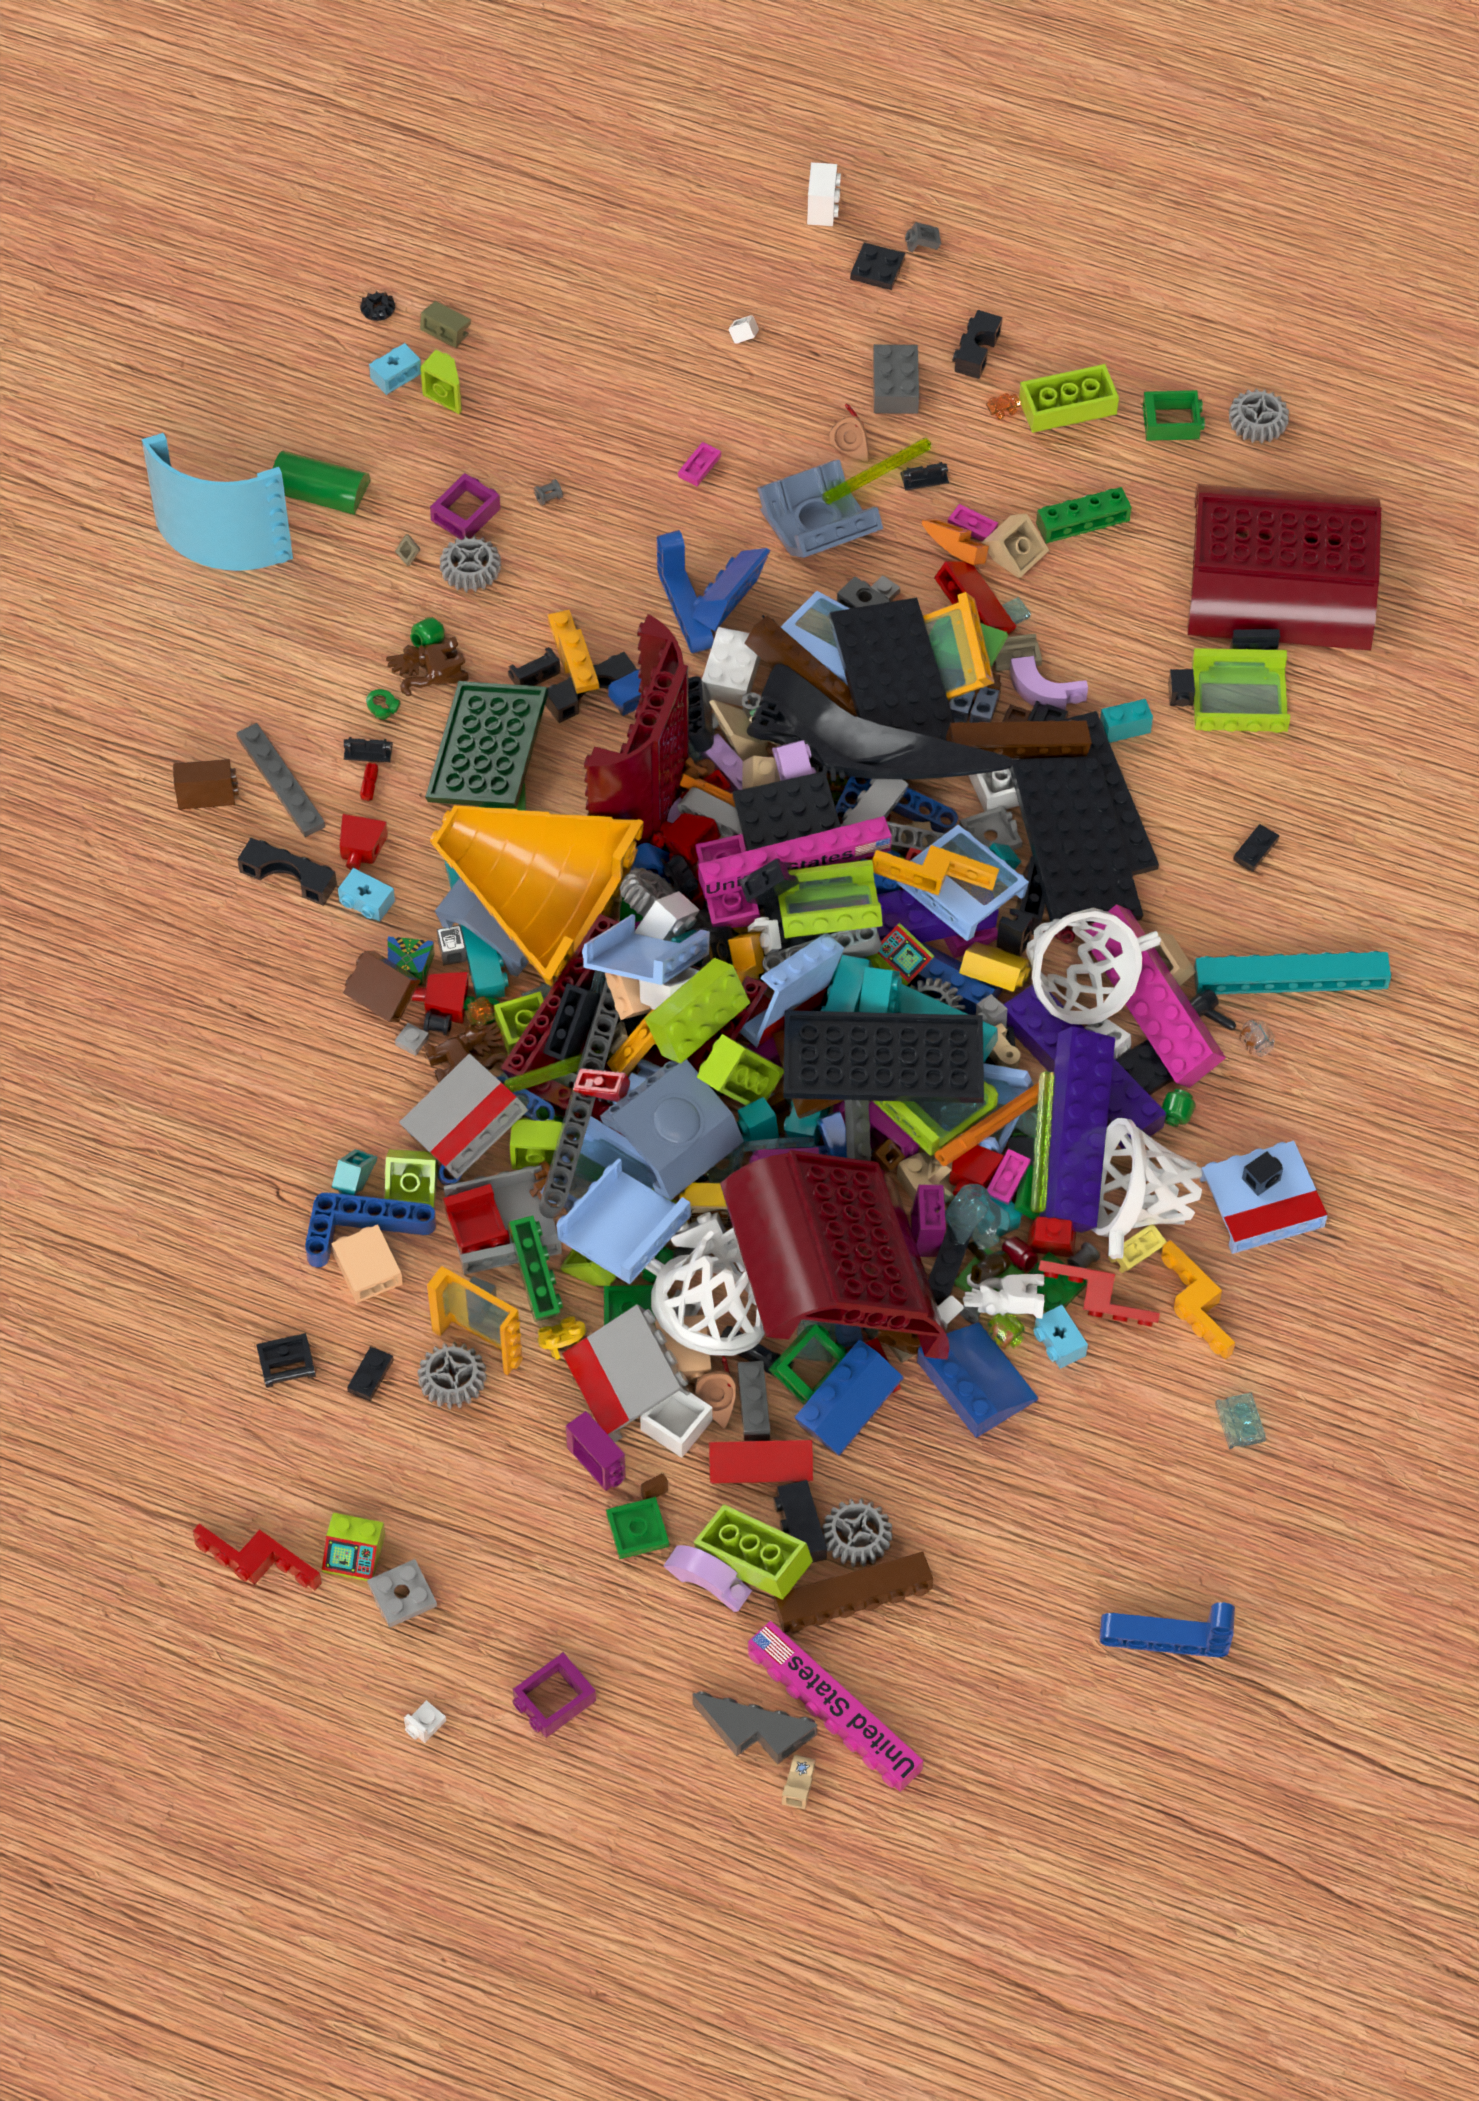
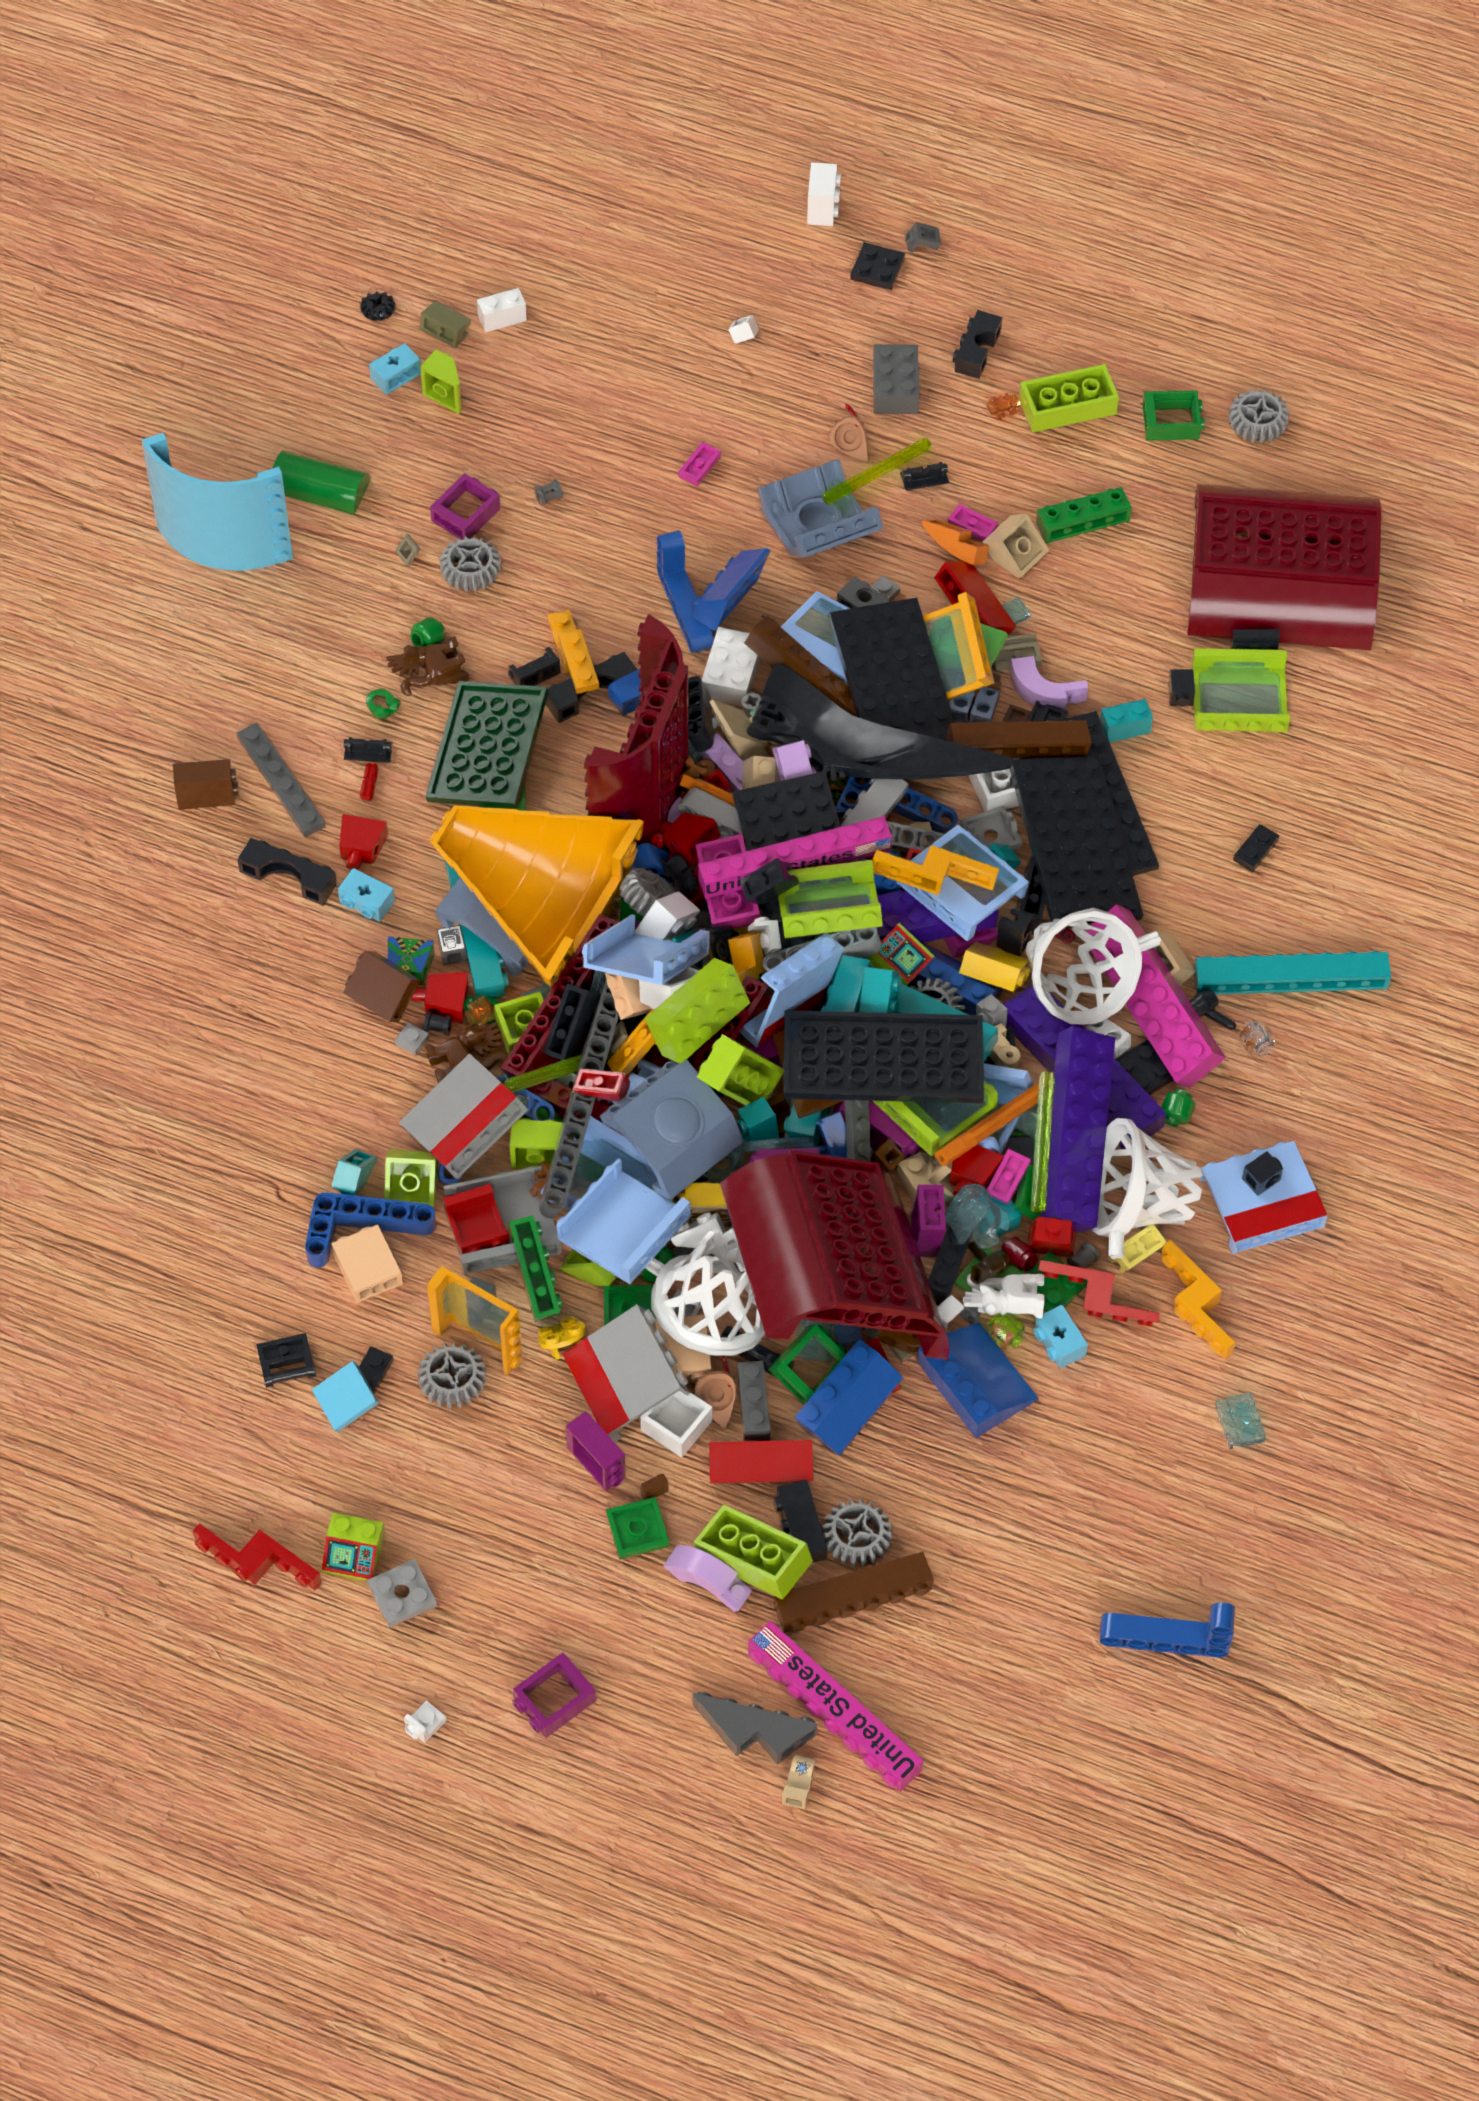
(345, 1396): none -> medium azure tile
(501, 310): none -> white brick

